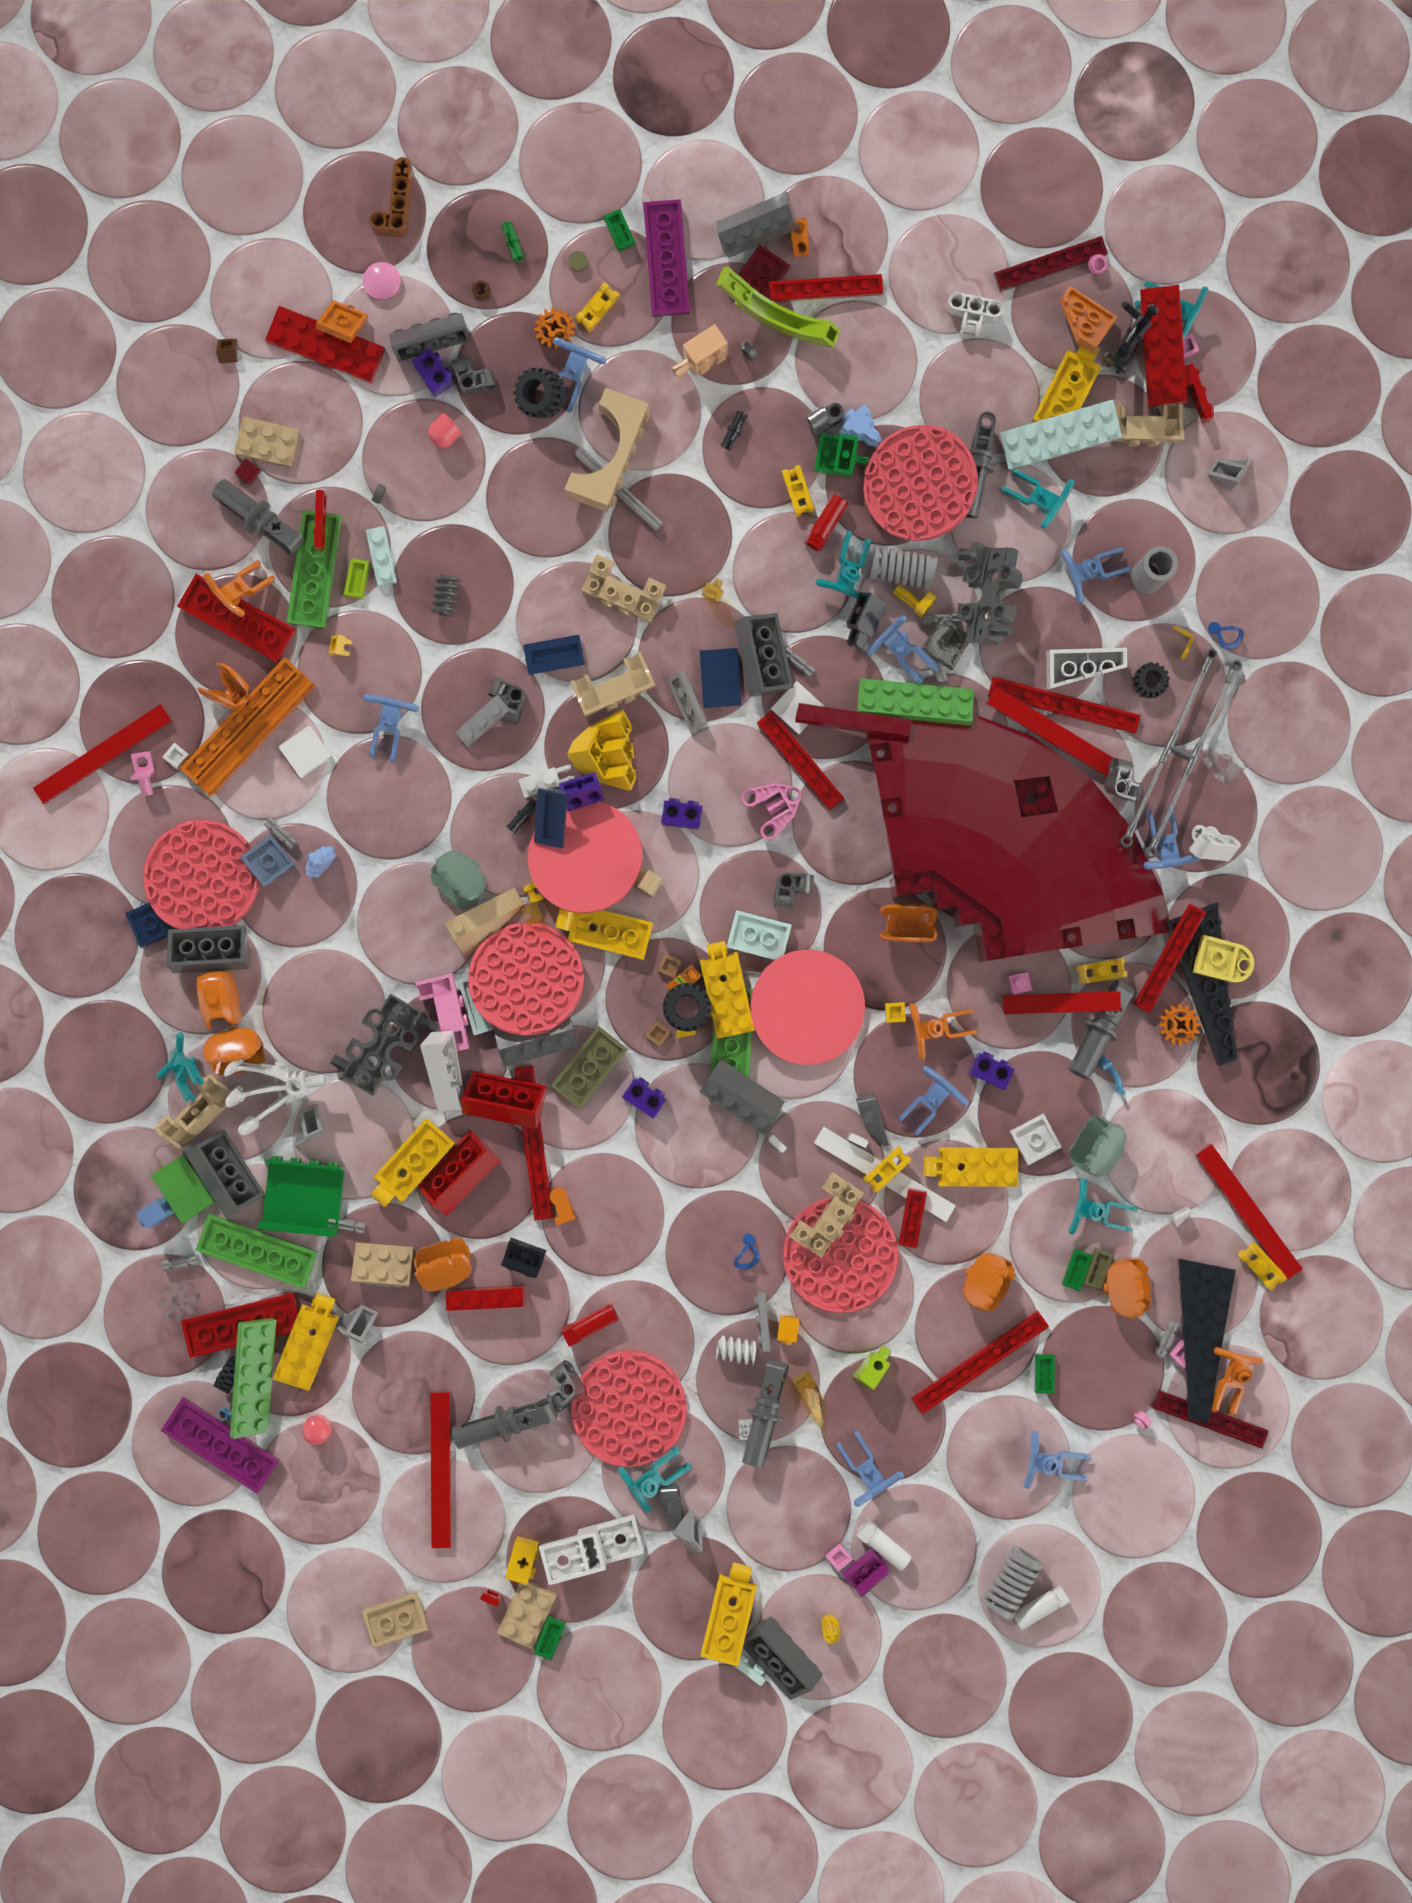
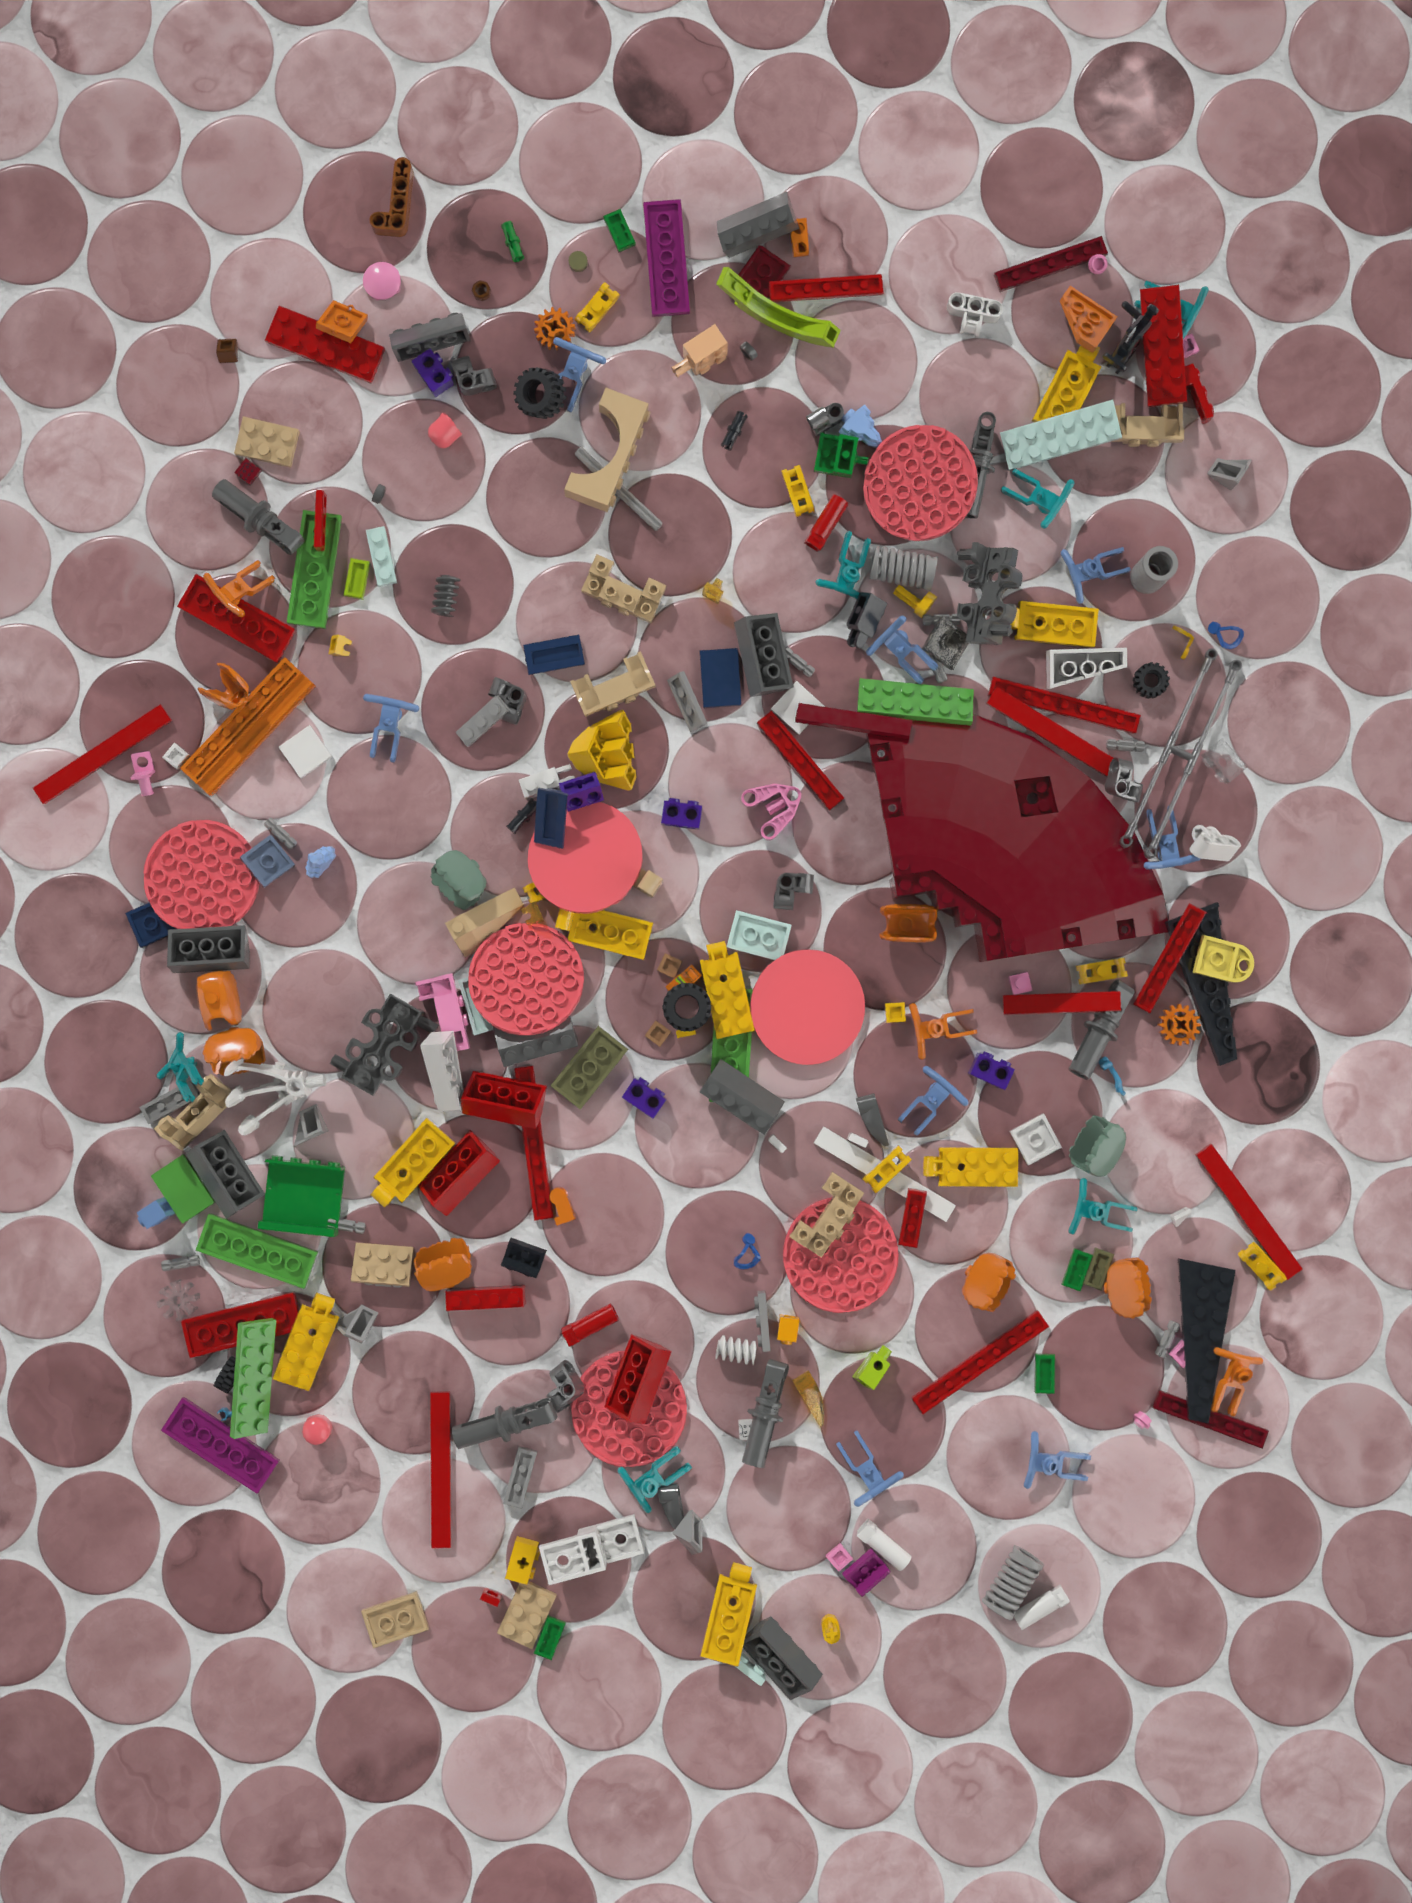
(166, 1103): none -> light grey plate
(520, 1477): none -> light grey plate
(637, 1379): none -> red slope
(1059, 624): none -> yellow hinge
(1125, 745): none -> light grey axle

